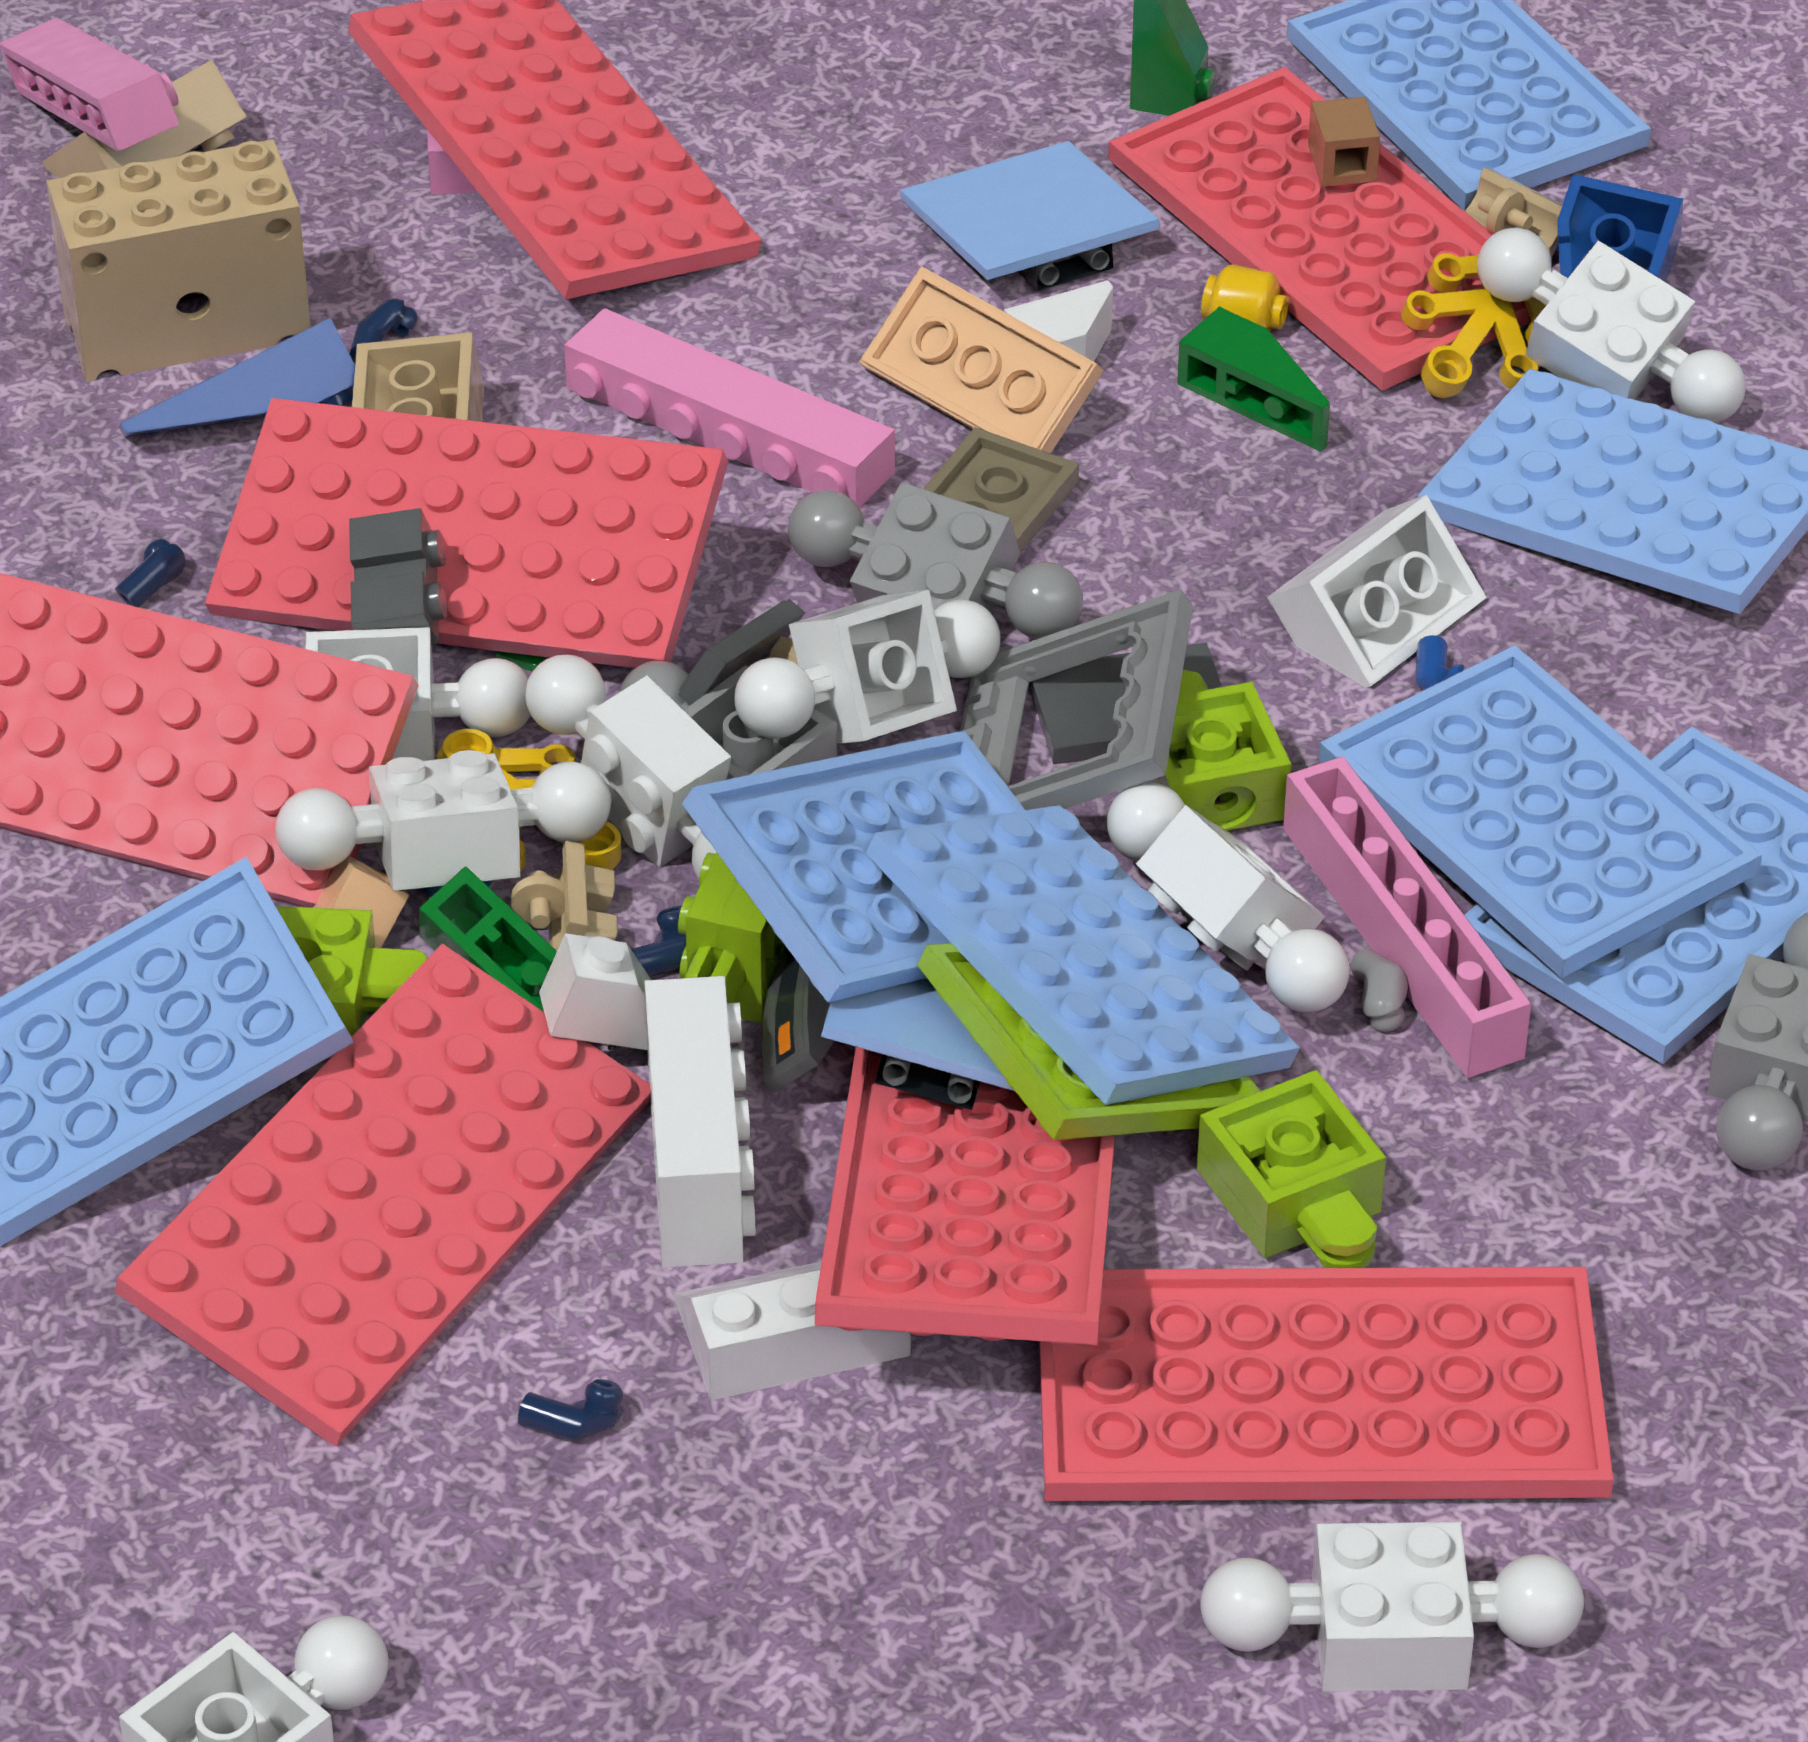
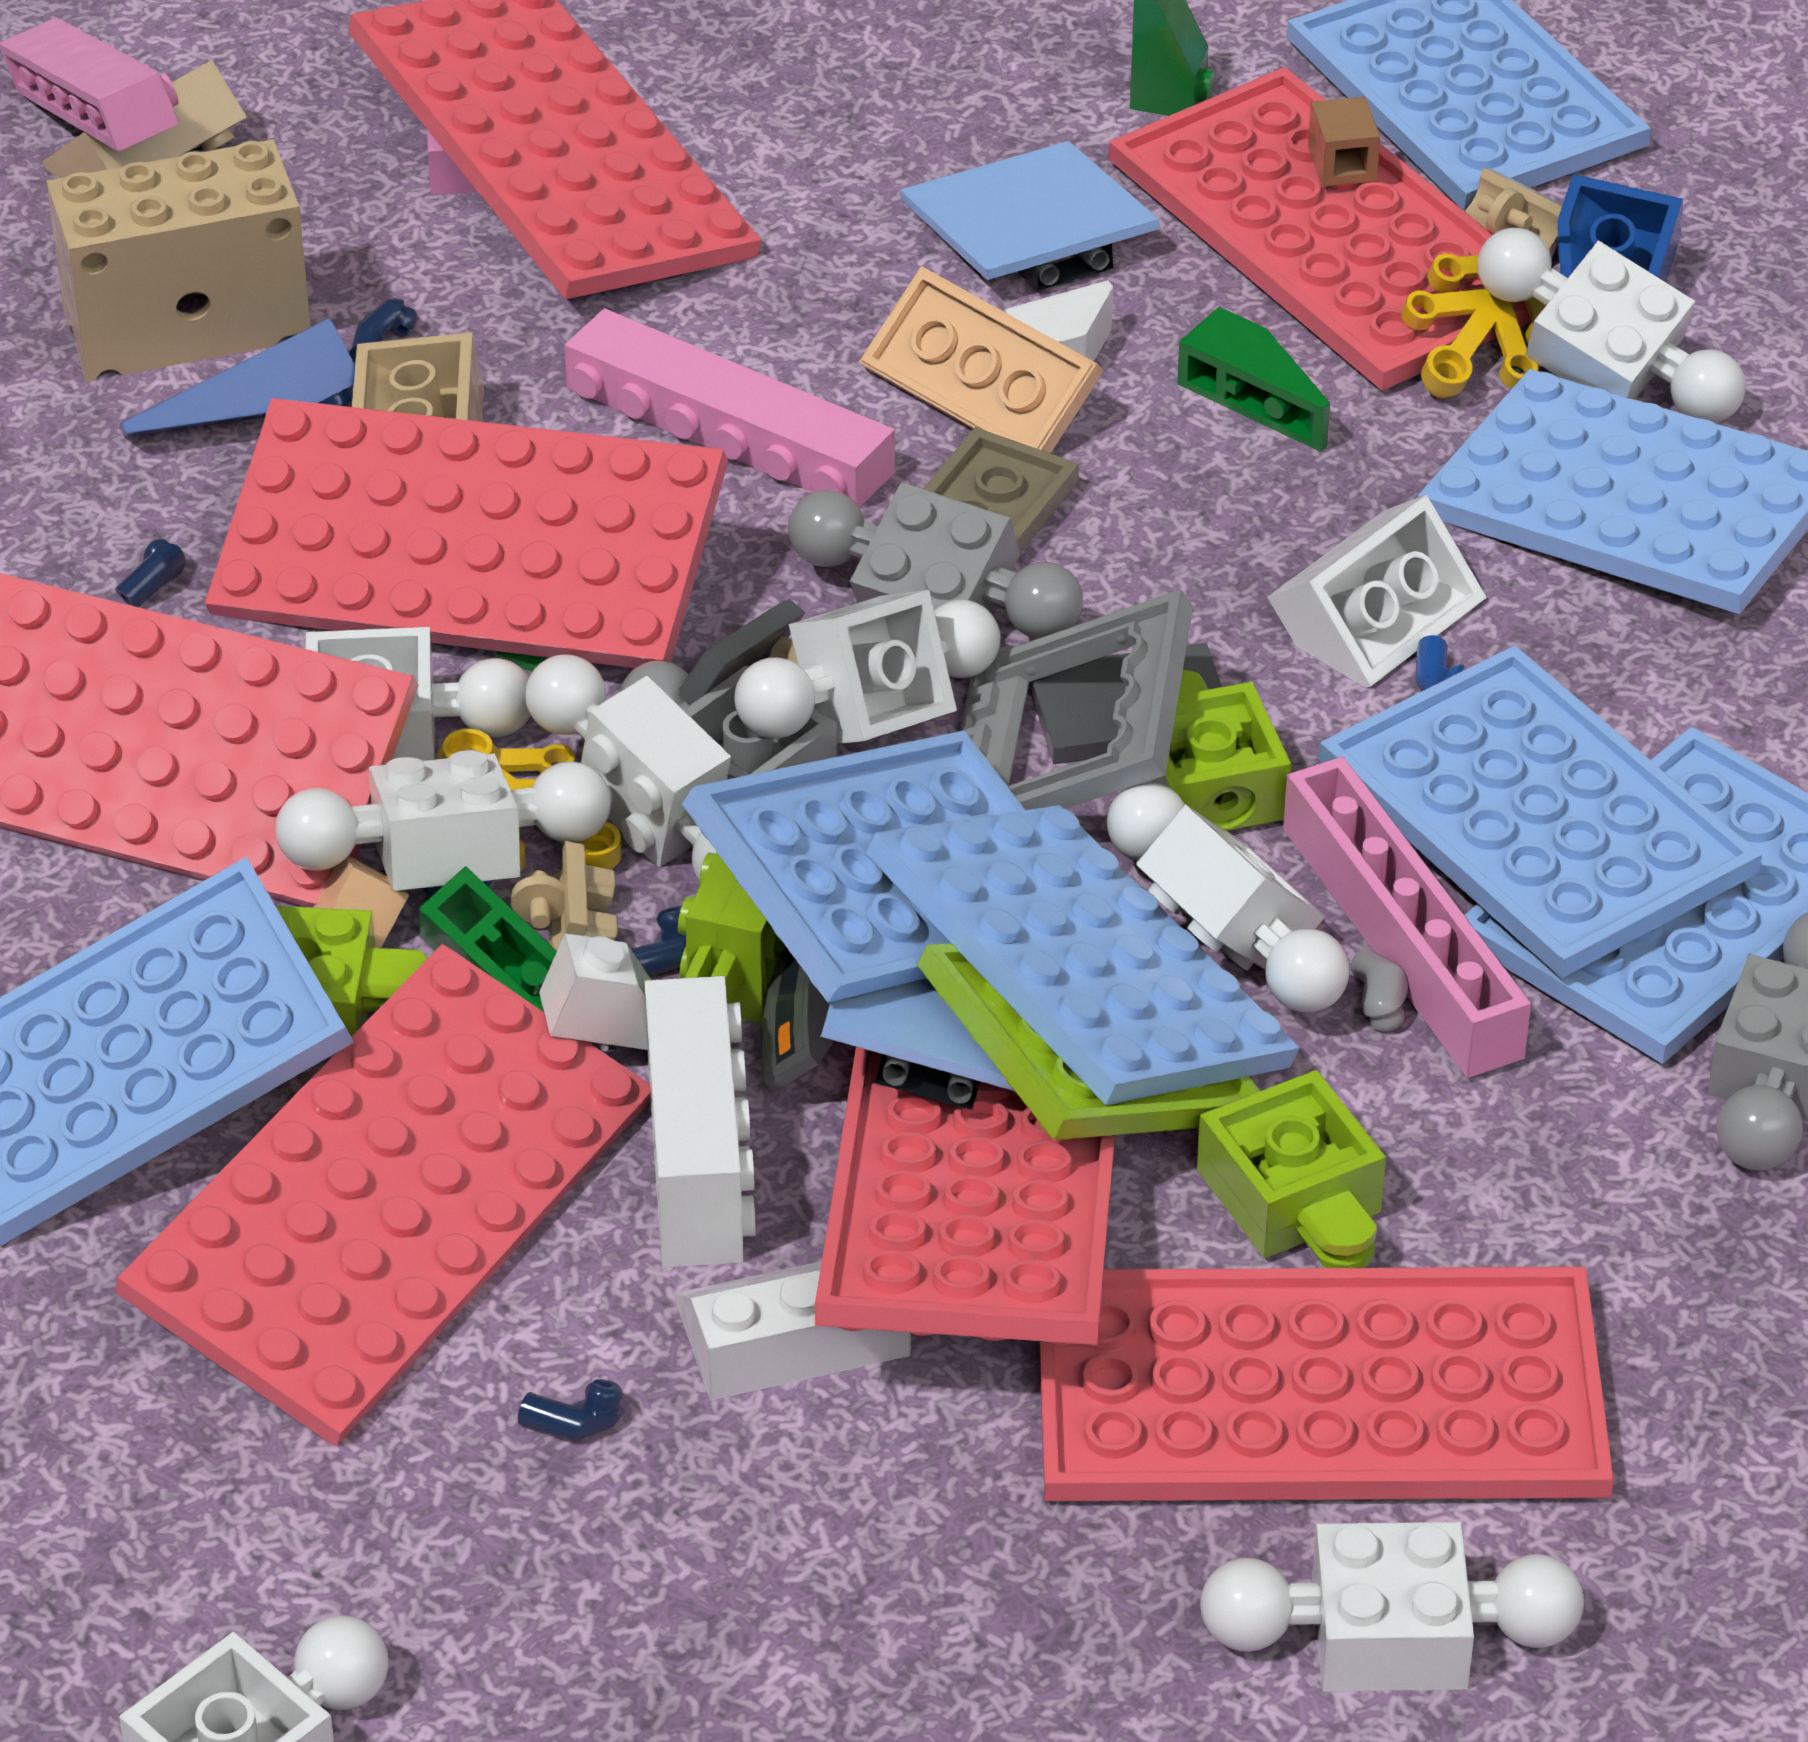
(396, 572): dark grey brick -> none
(1247, 293): yellow head -> none

